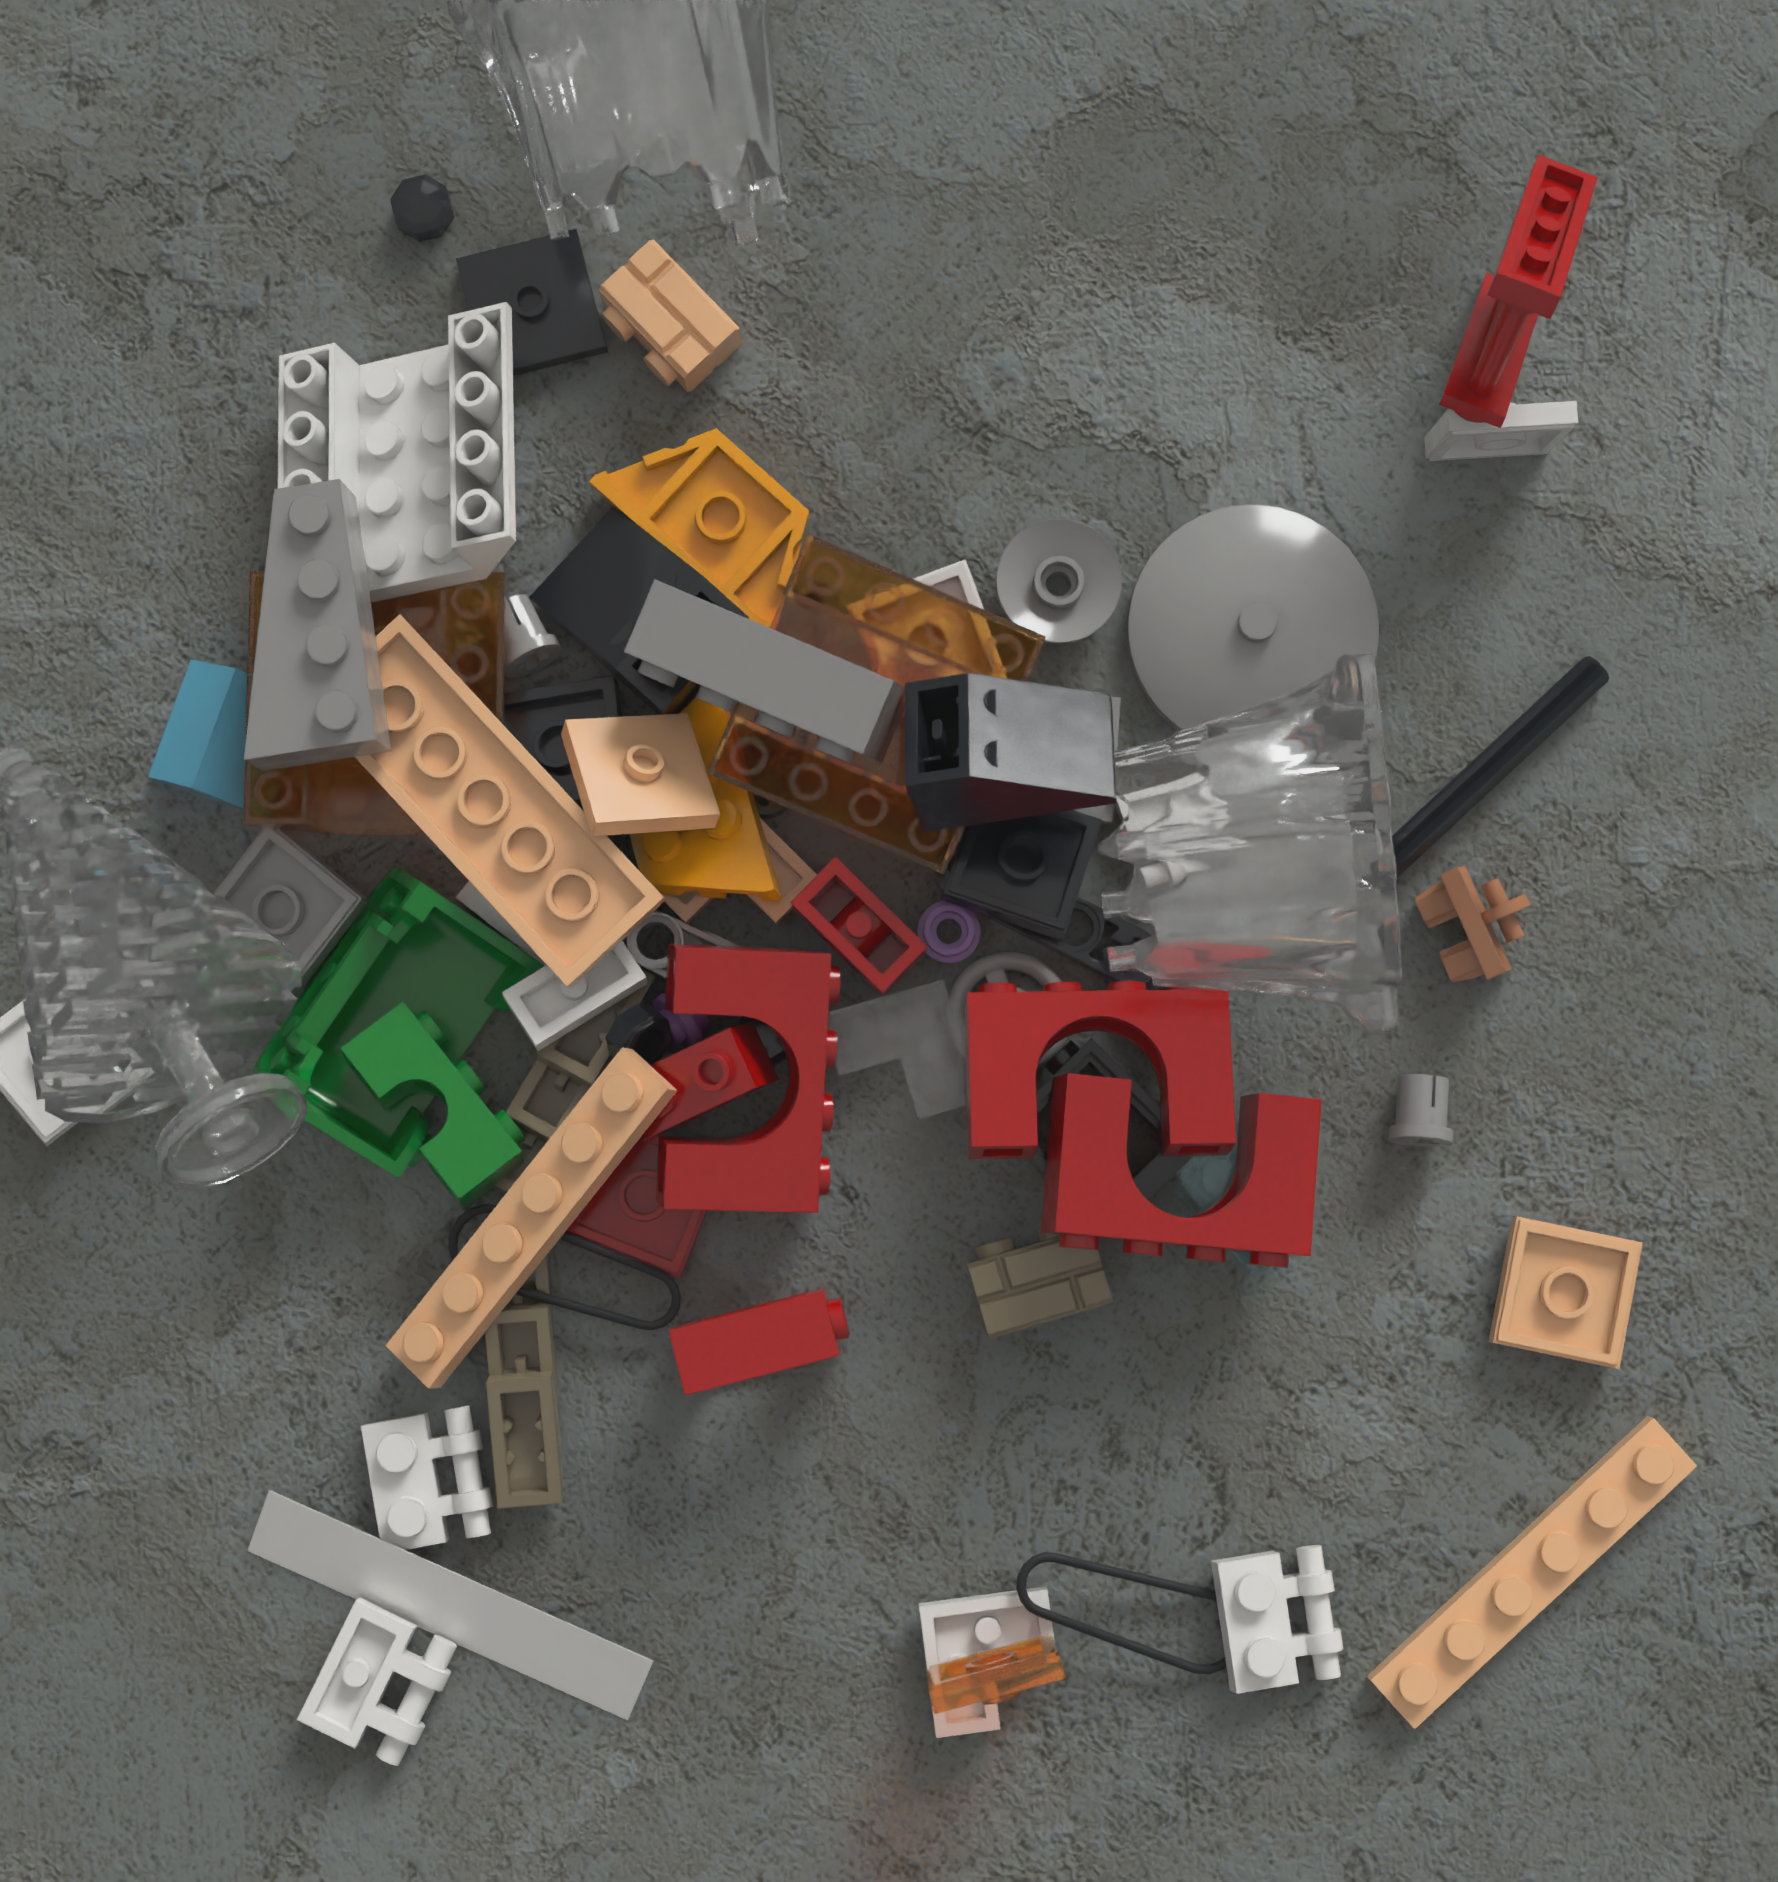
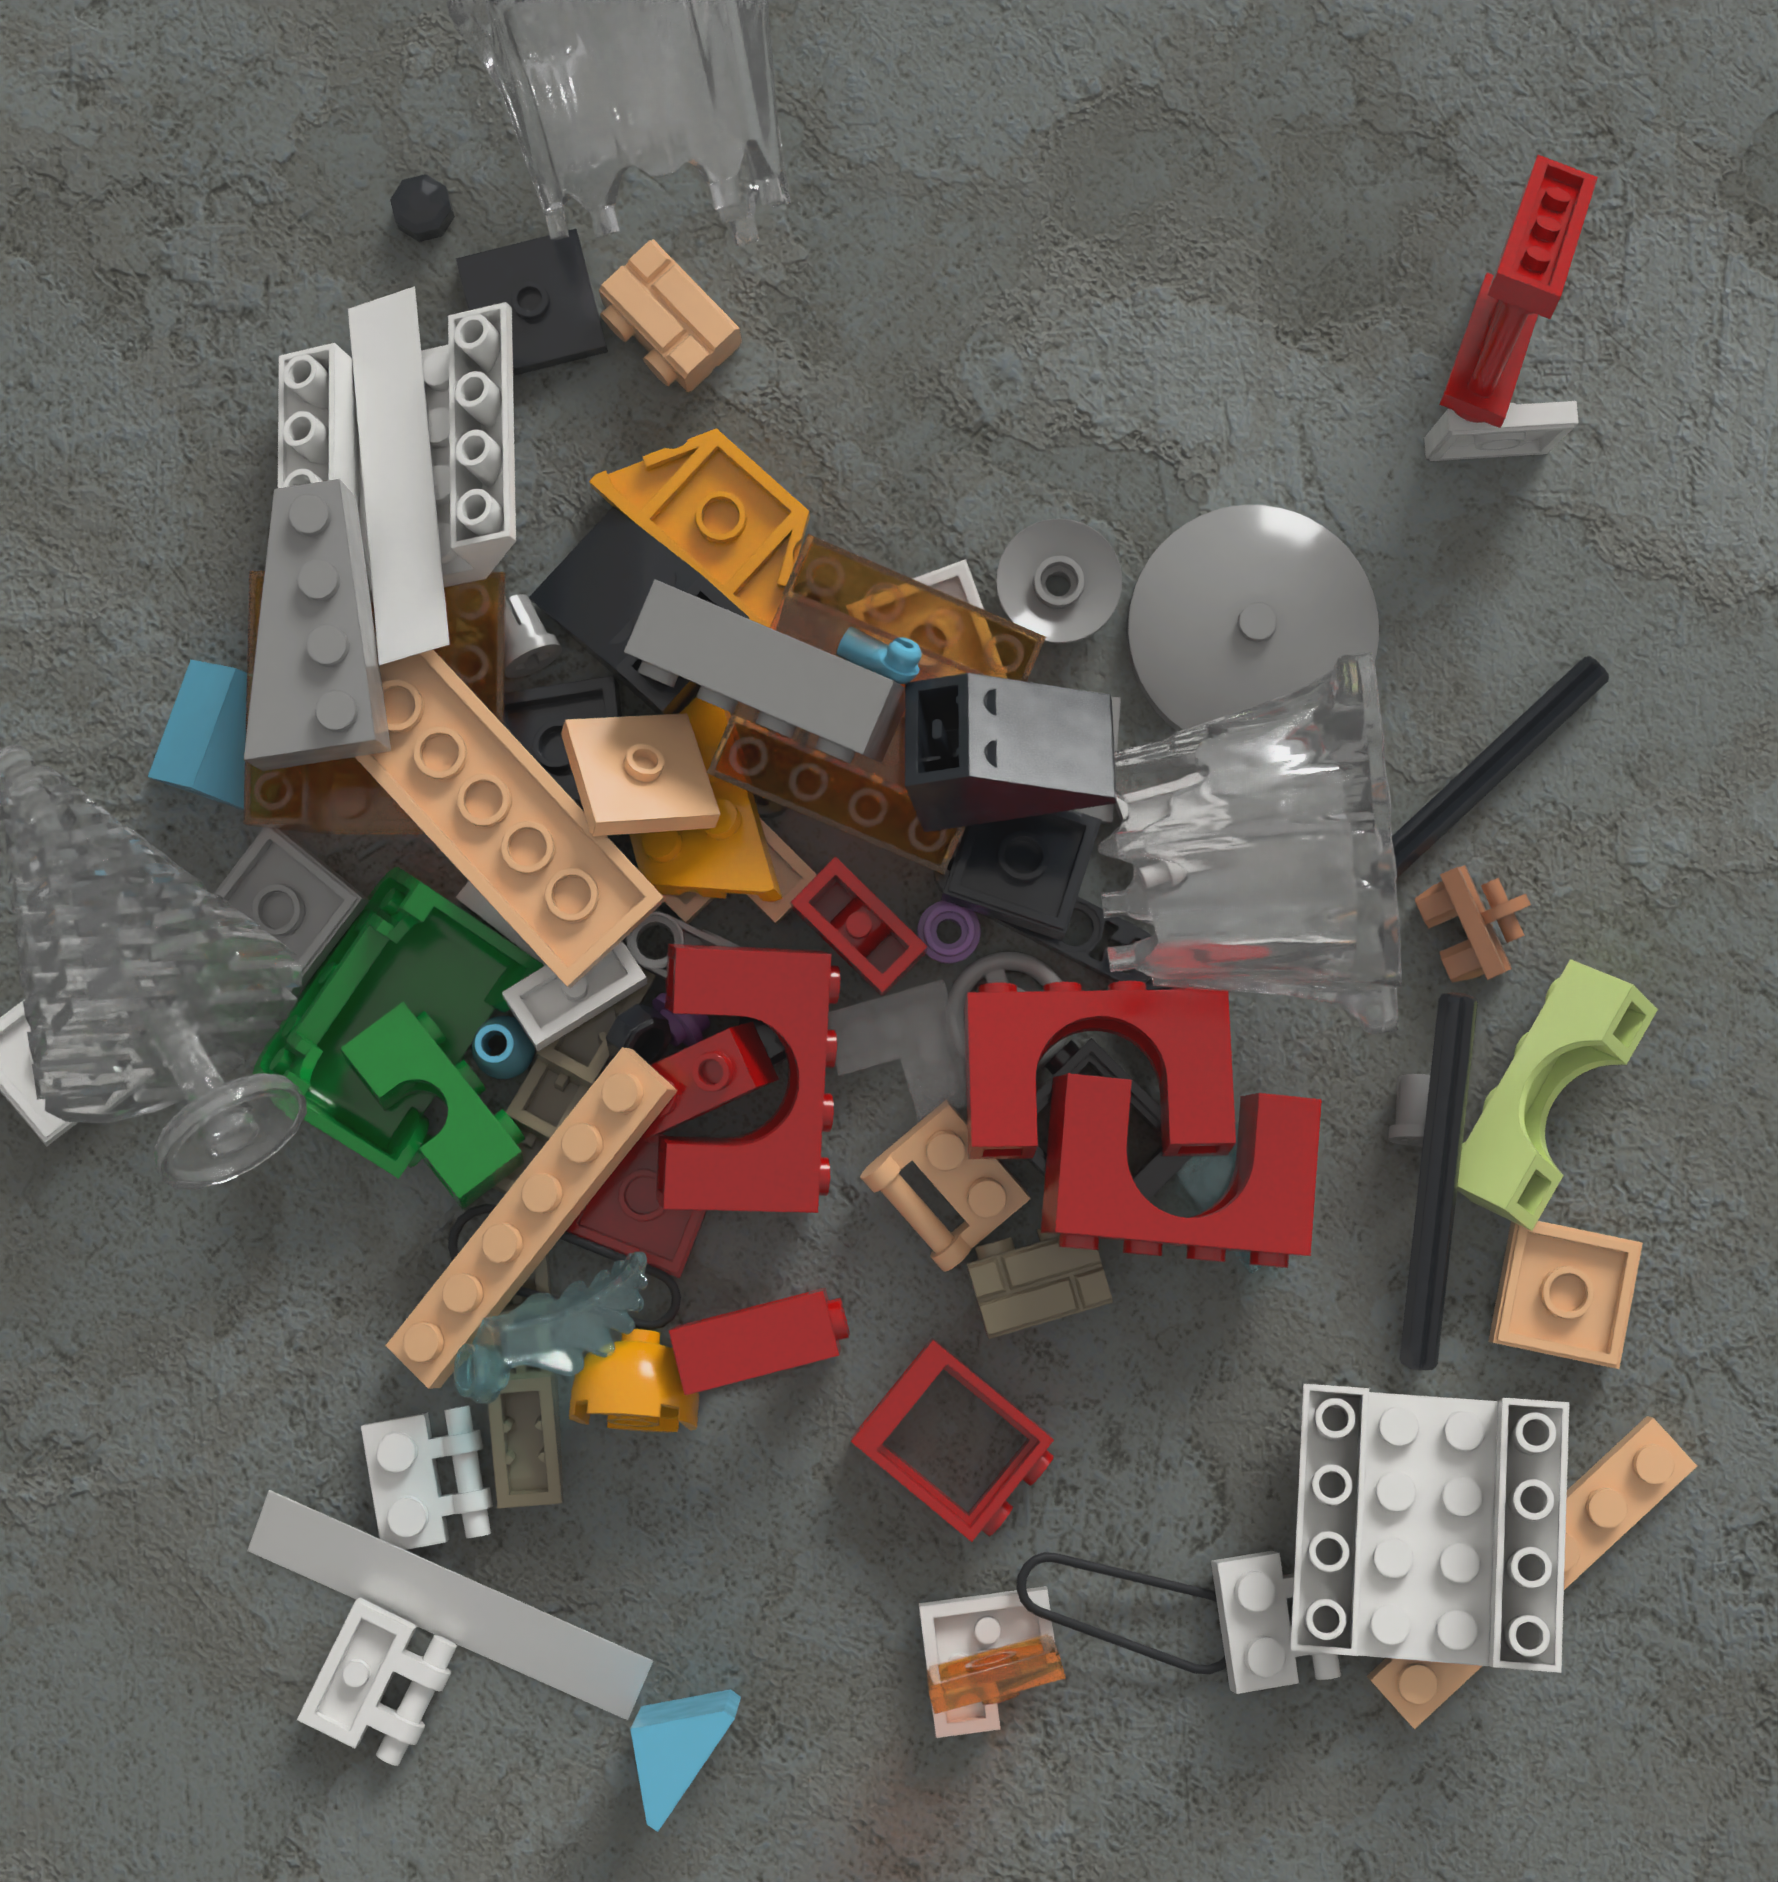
(397, 477): none -> white sticker
(517, 1054): none -> medium azure cone
(552, 1331): none -> clear light blue plant
(634, 1387): none -> light orange cylinder
(673, 1745): none -> medium azure slope
(894, 661): none -> medium azure arm
(976, 1188): none -> light nougat plate
(991, 1507): none -> red window
(1431, 1528): none -> white slope
(1438, 1180): none -> black axle
(1582, 1026): none -> yellowish green arch

